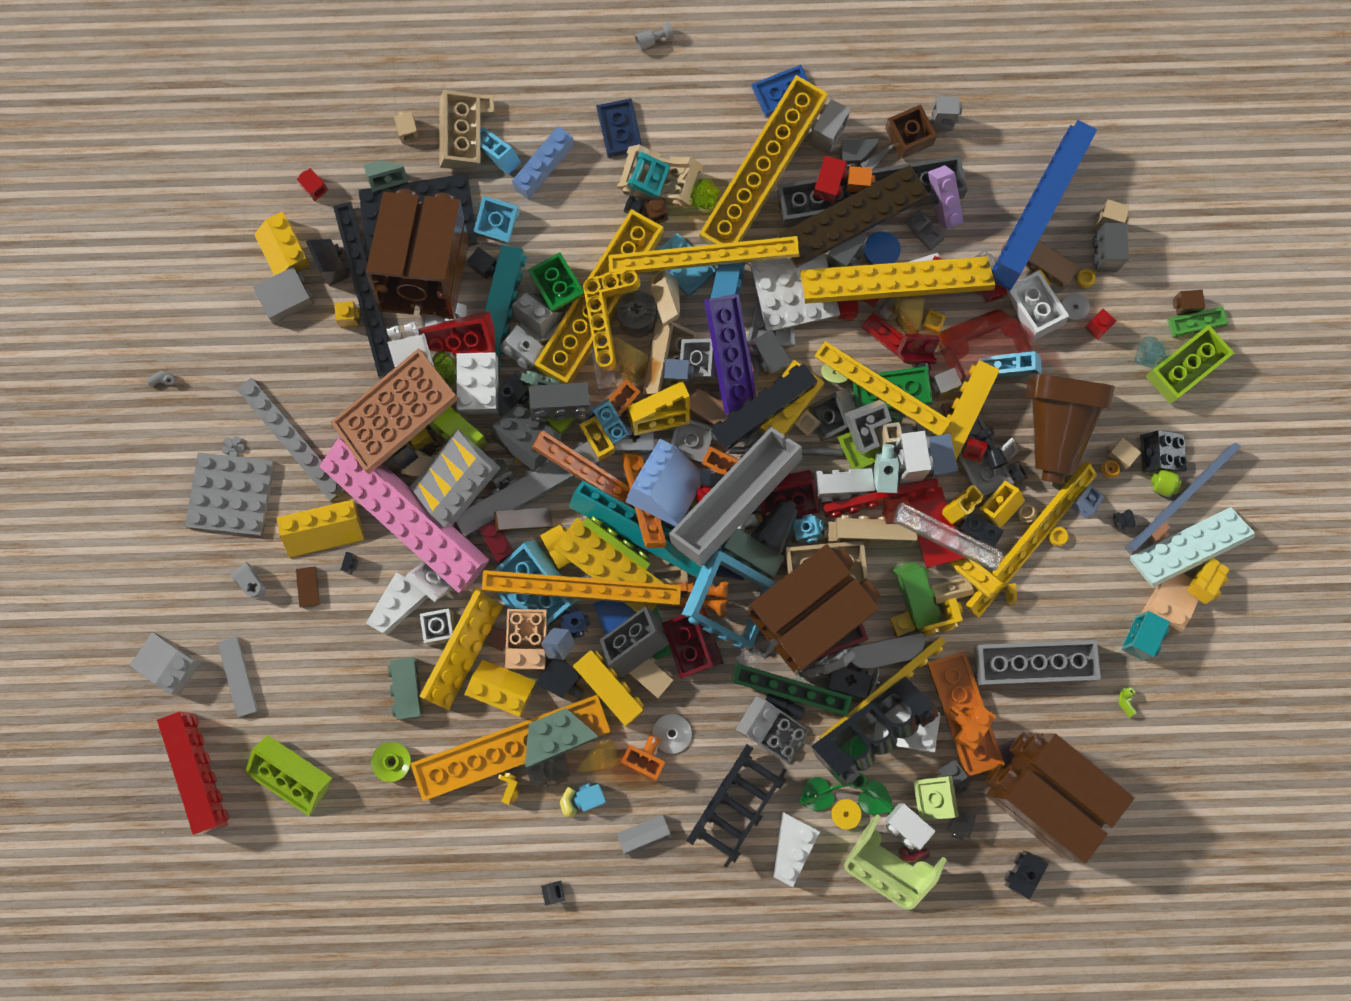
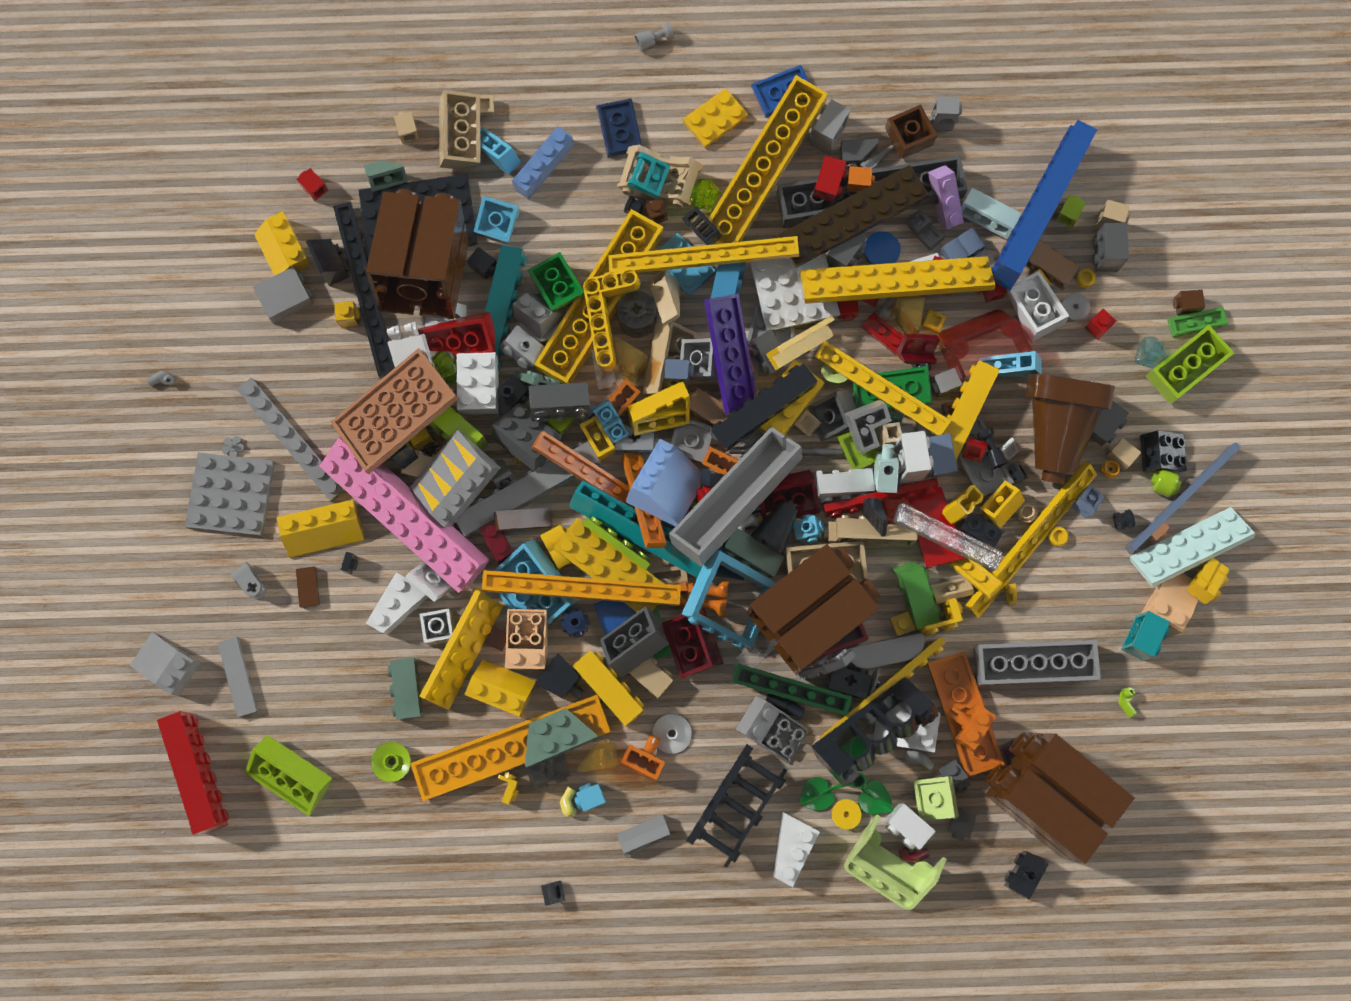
(558, 643): sand blue brick -> none
(711, 235): none -> black slope
(715, 118): none -> yellow plate
(801, 343): none -> yellow fence
(875, 515): none -> black slope
(919, 757): none -> light grey arm
(964, 246): none -> sand blue brick
(990, 213): none -> light aqua brick
(1070, 210): none -> lime brick
(1108, 423): none -> dark grey brick

